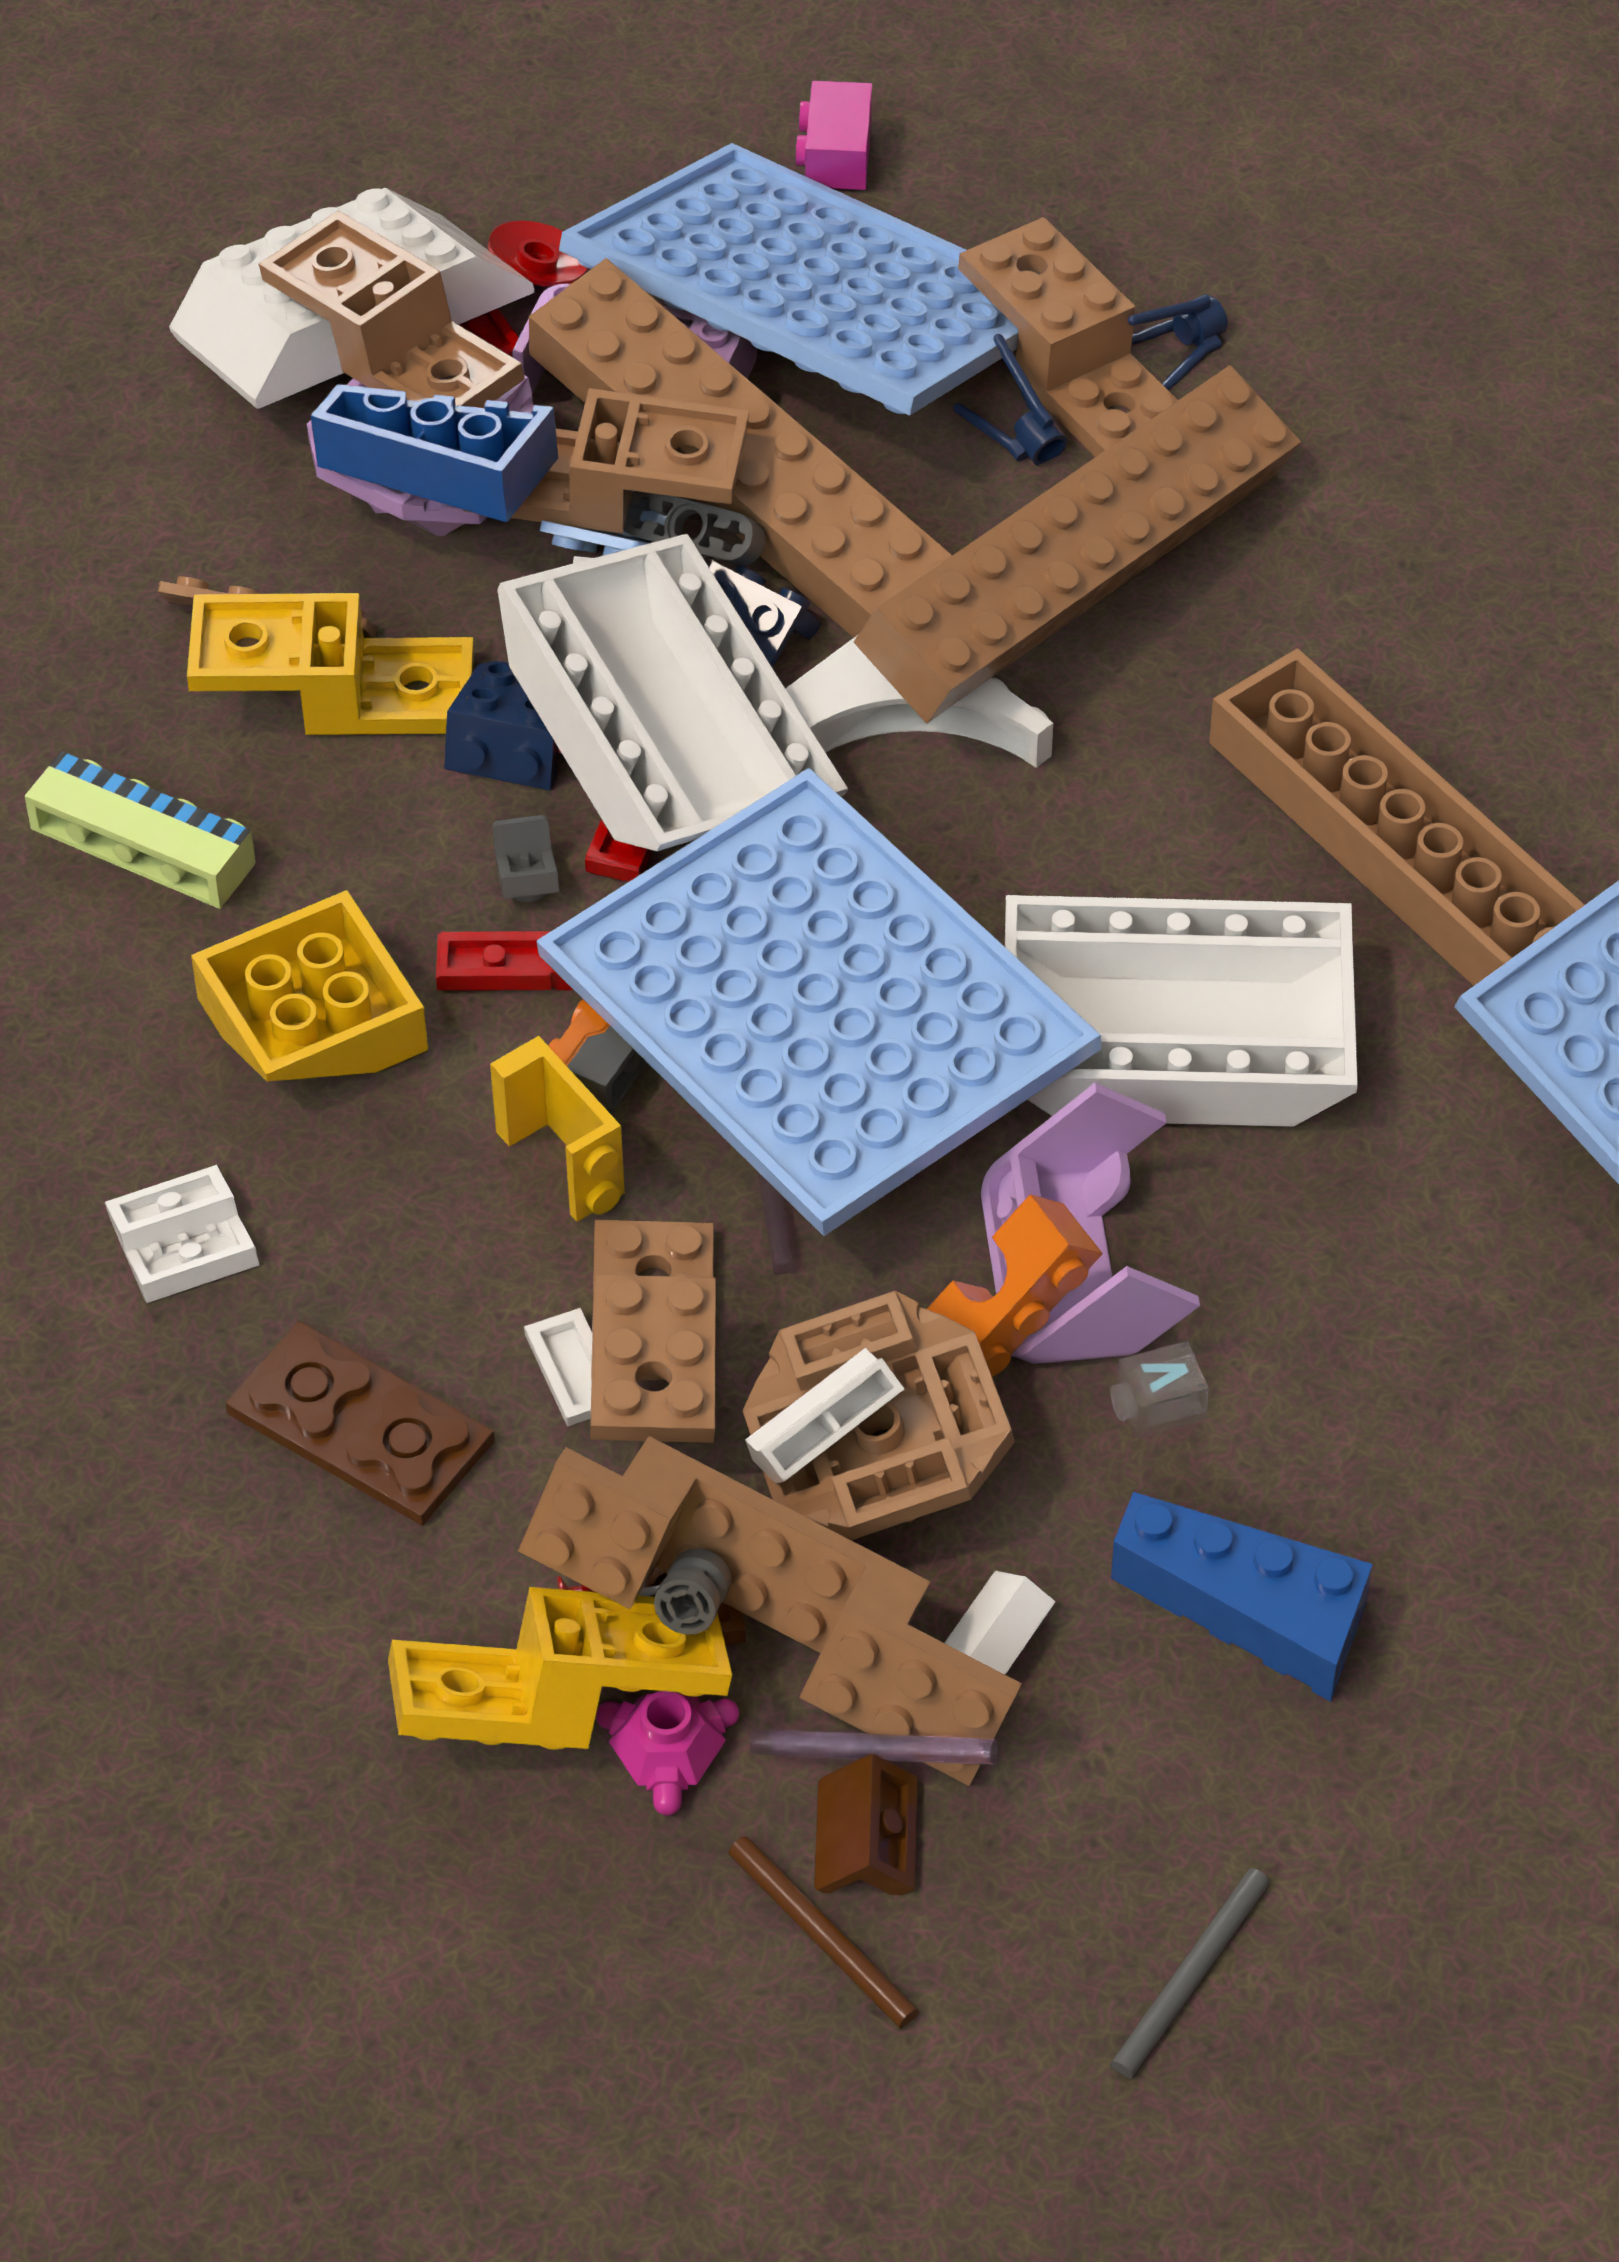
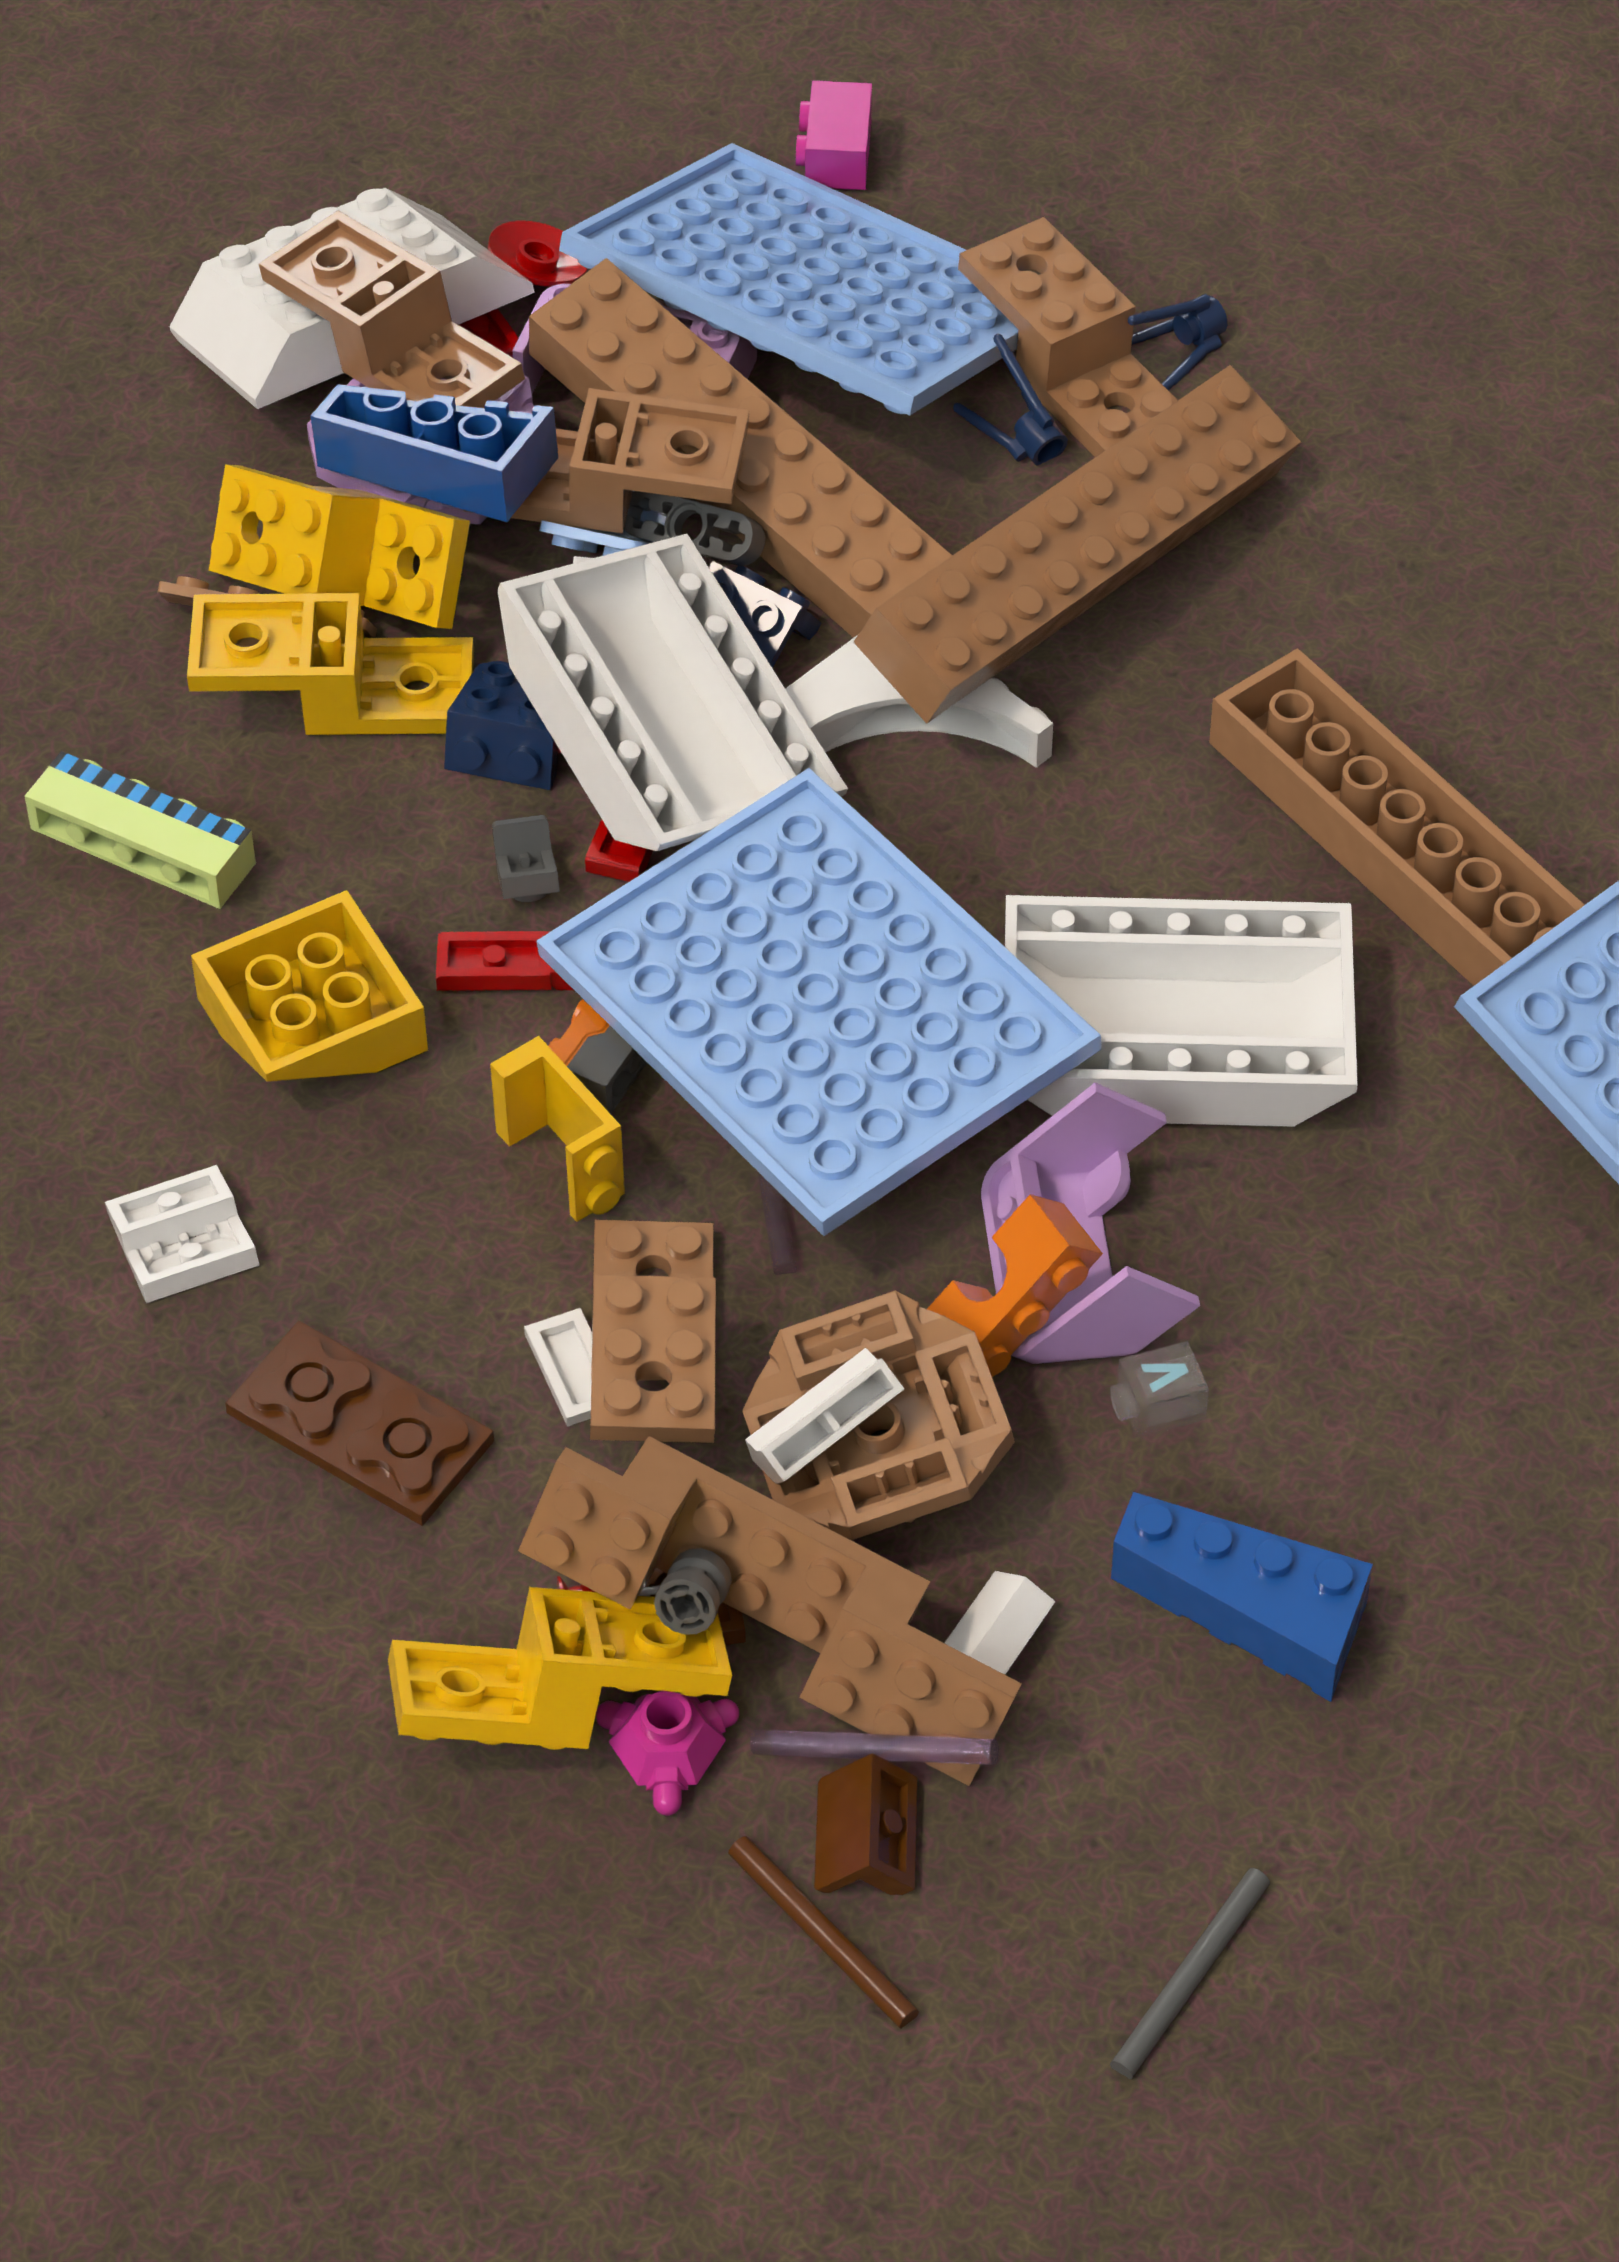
(339, 544): none -> yellow bracket

